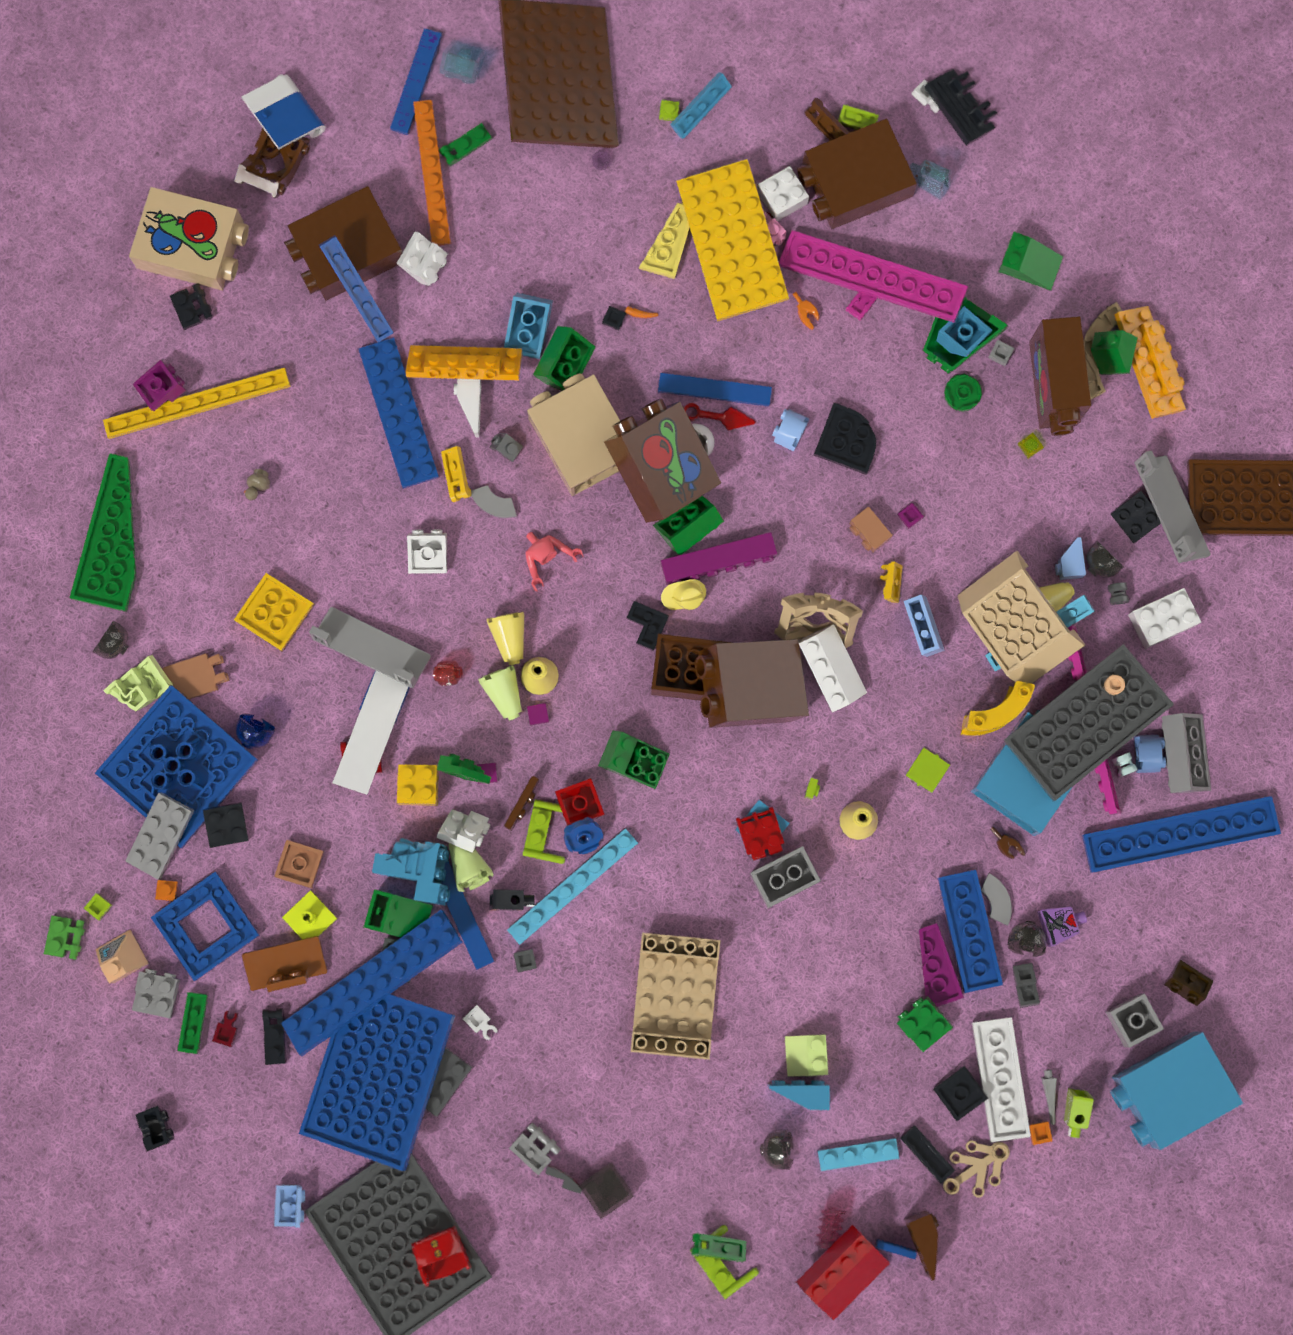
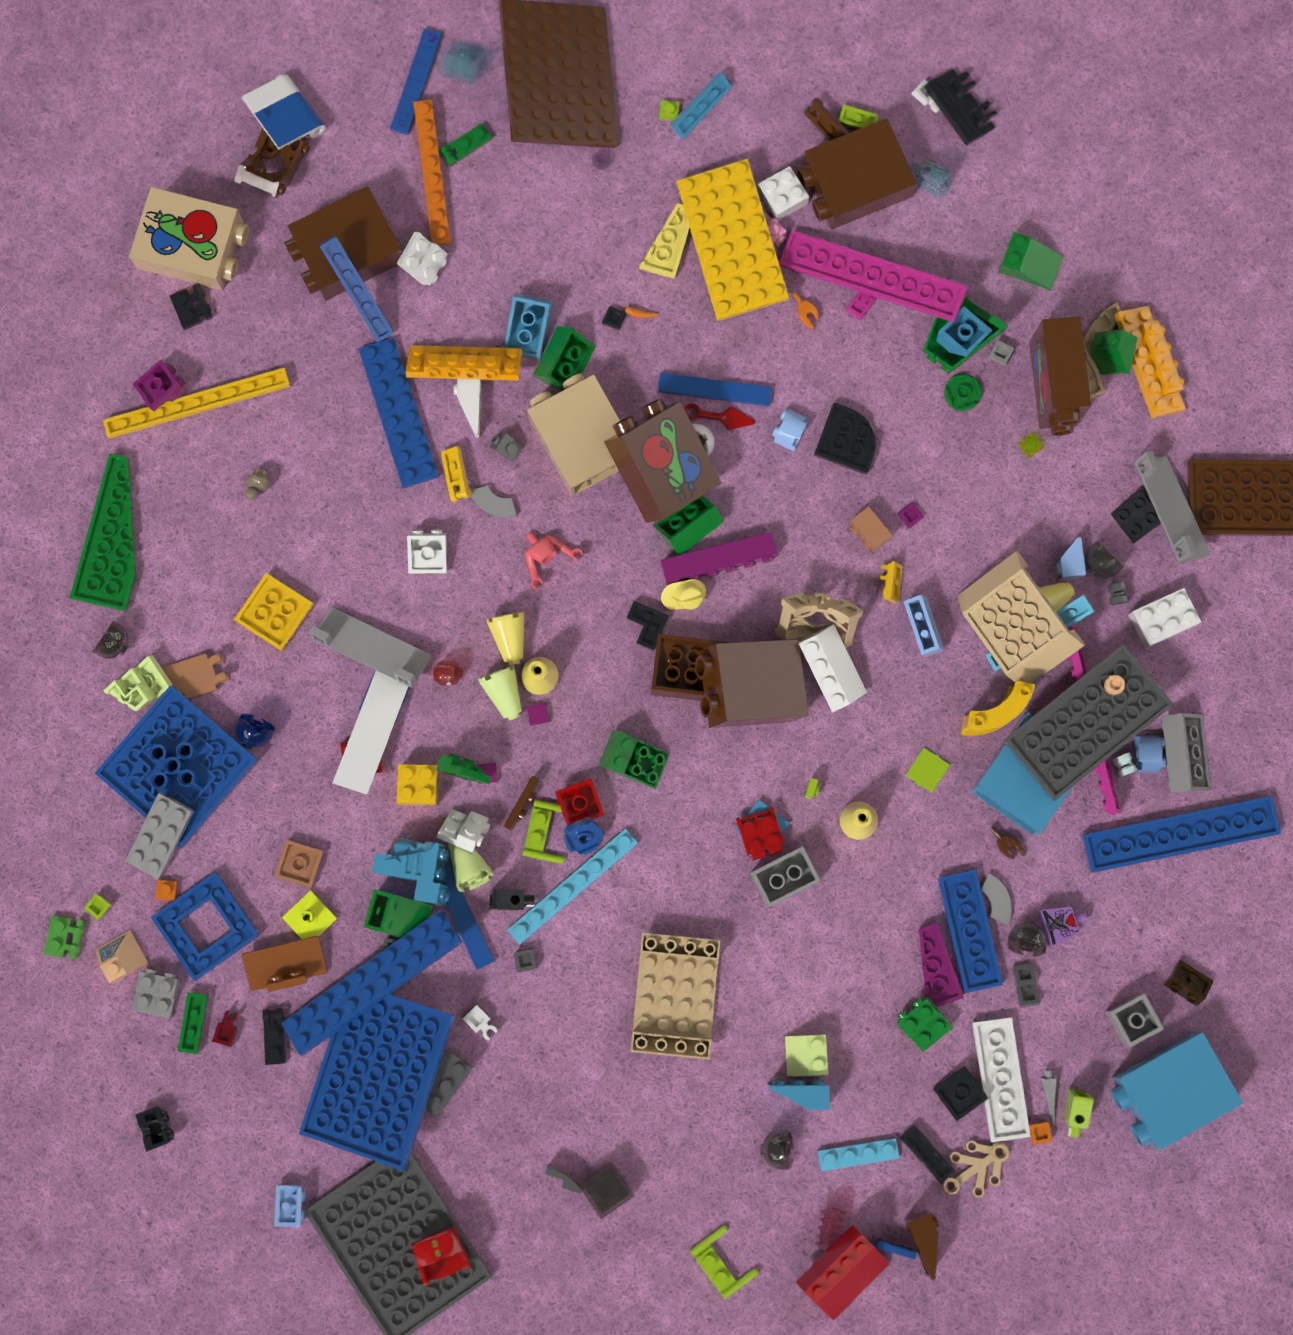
(225, 825): black plate -> none
(531, 1153): light grey plate -> none
(719, 1247): green plate -> none

